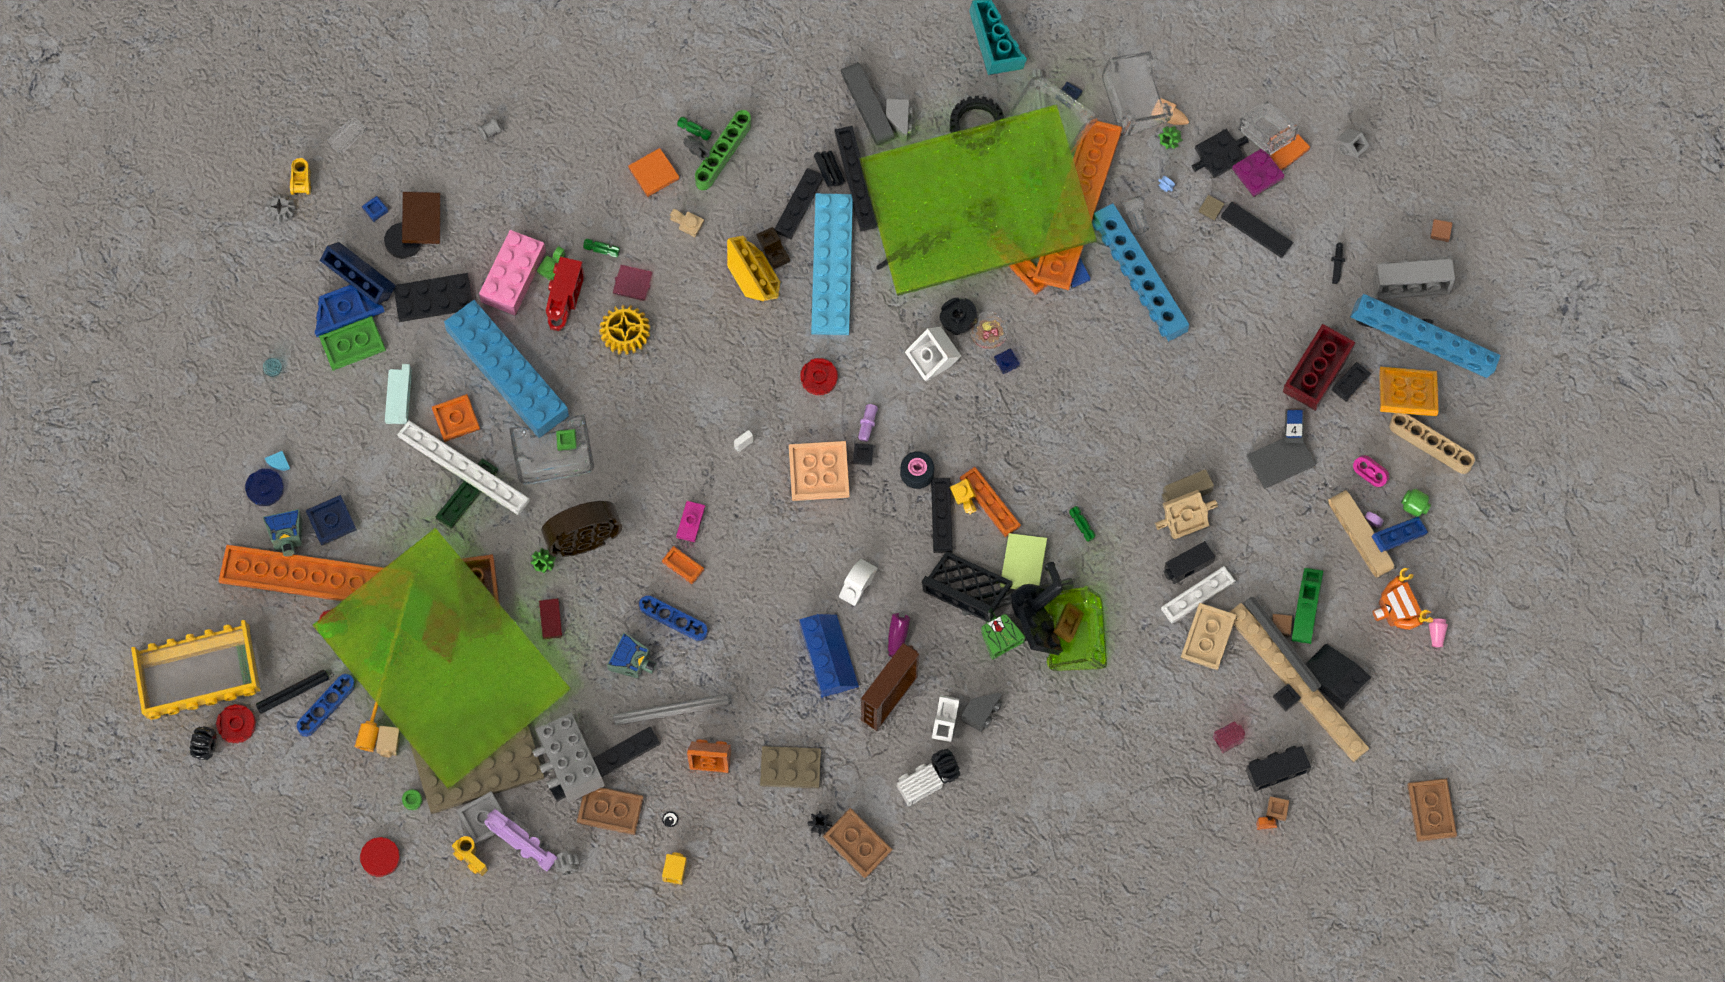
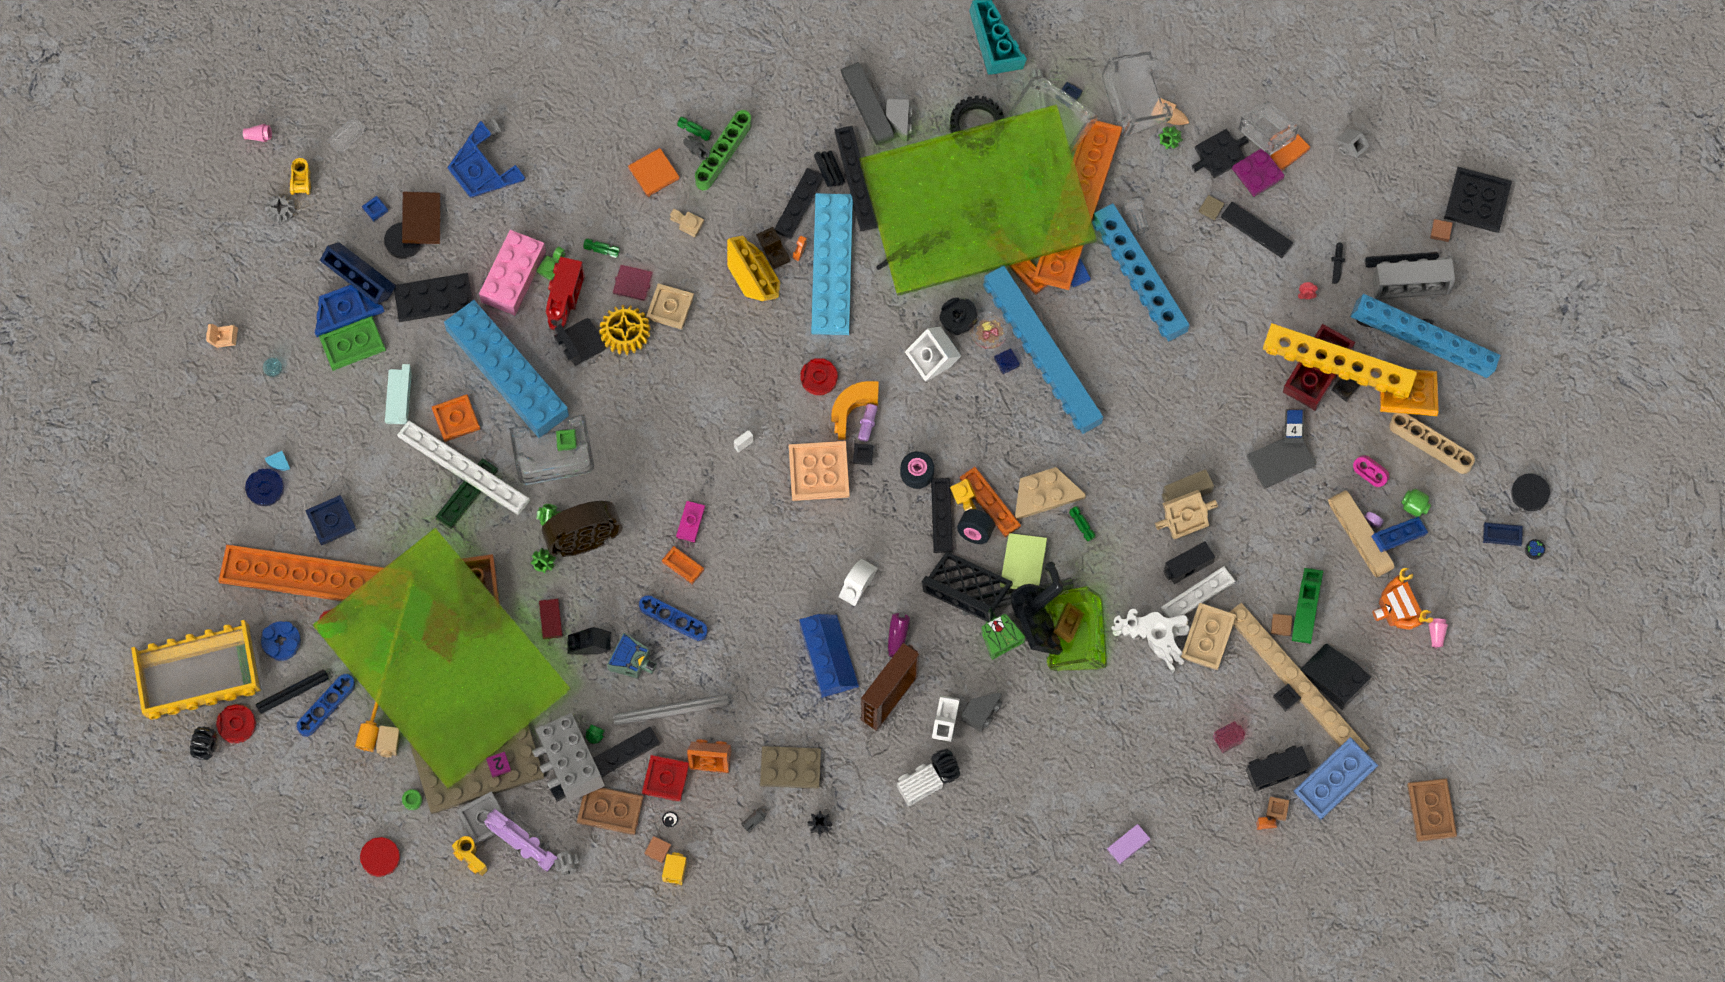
(221, 336): none -> light nougat bracket
(259, 133): none -> bright pink cone
(285, 530): torso -> none
(290, 645): none -> blue plate
(475, 172): none -> blue wing
(498, 764): none -> magenta tile
(546, 513): none -> bright green gear
(579, 341): none -> black bracket
(589, 642): none -> black slope
(594, 734): none -> green plate
(657, 849): none -> nougat tile
(665, 778): none -> red plate
(670, 306): none -> tan plate
(754, 819): none -> dark grey pin
(802, 243): none -> orange tile
(851, 398): none -> light orange arch
(857, 843): medium nougat tile -> none
(975, 526): none -> black wheel
(1043, 350): none -> dark azure brick
(1045, 492): none -> tan wing
(1128, 844): none -> lavender tile
(1158, 630): none -> white animal
(1166, 184): light blue plate -> none
(1282, 643): dark grey axle -> none
(1307, 291): none -> coral plate
(1333, 352): none -> yellow brick
(1335, 778): none -> medium blue tile
(1372, 261): none -> black axle
(1478, 199): none -> black plate
(1502, 534): none -> dark blue tile
(1530, 492): none -> black tile
(1535, 549): none -> tile

